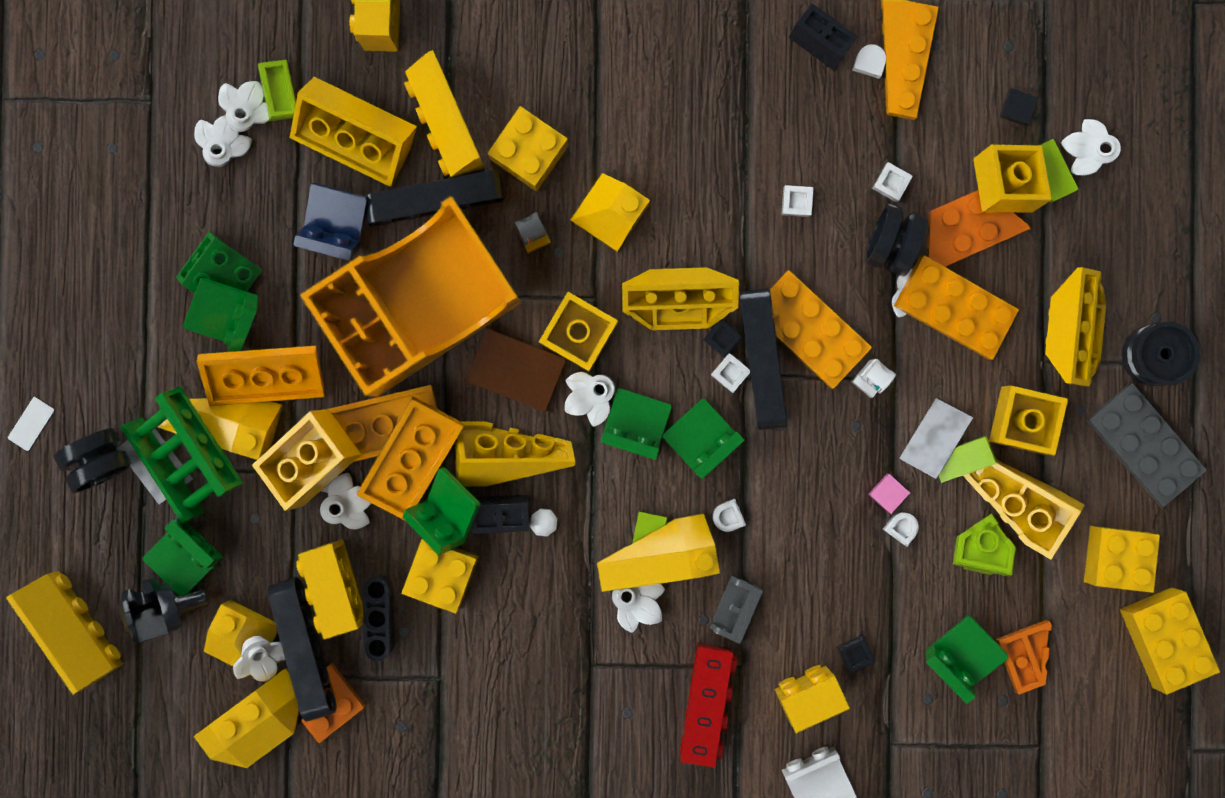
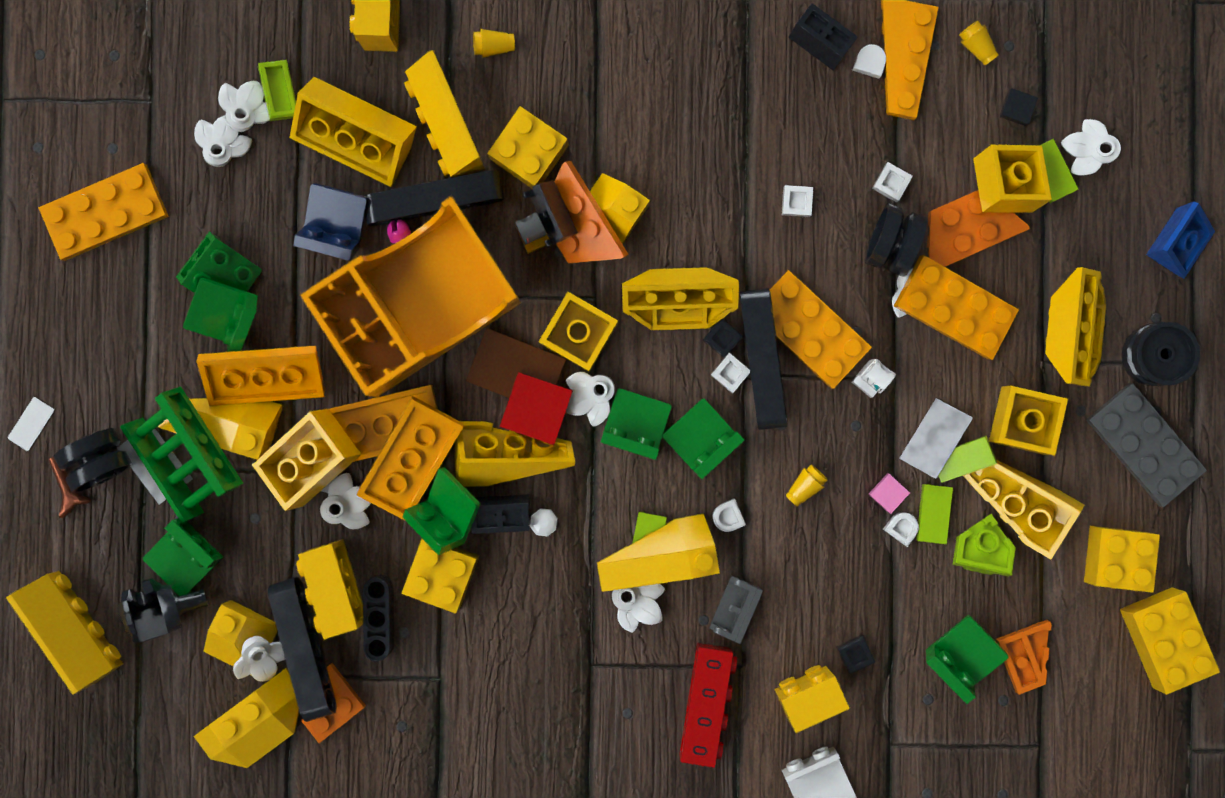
(69, 500): none -> copper piece
(103, 212): none -> light orange plate
(398, 230): none -> dark pink hinge
(492, 42): none -> yellow cone
(536, 408): none -> red tile
(551, 212): none -> hinge
(595, 235): none -> orange wing
(806, 485): none -> yellow cone
(934, 514): none -> lime tile
(979, 42): none -> yellow cone
(1182, 239): none -> blue slope

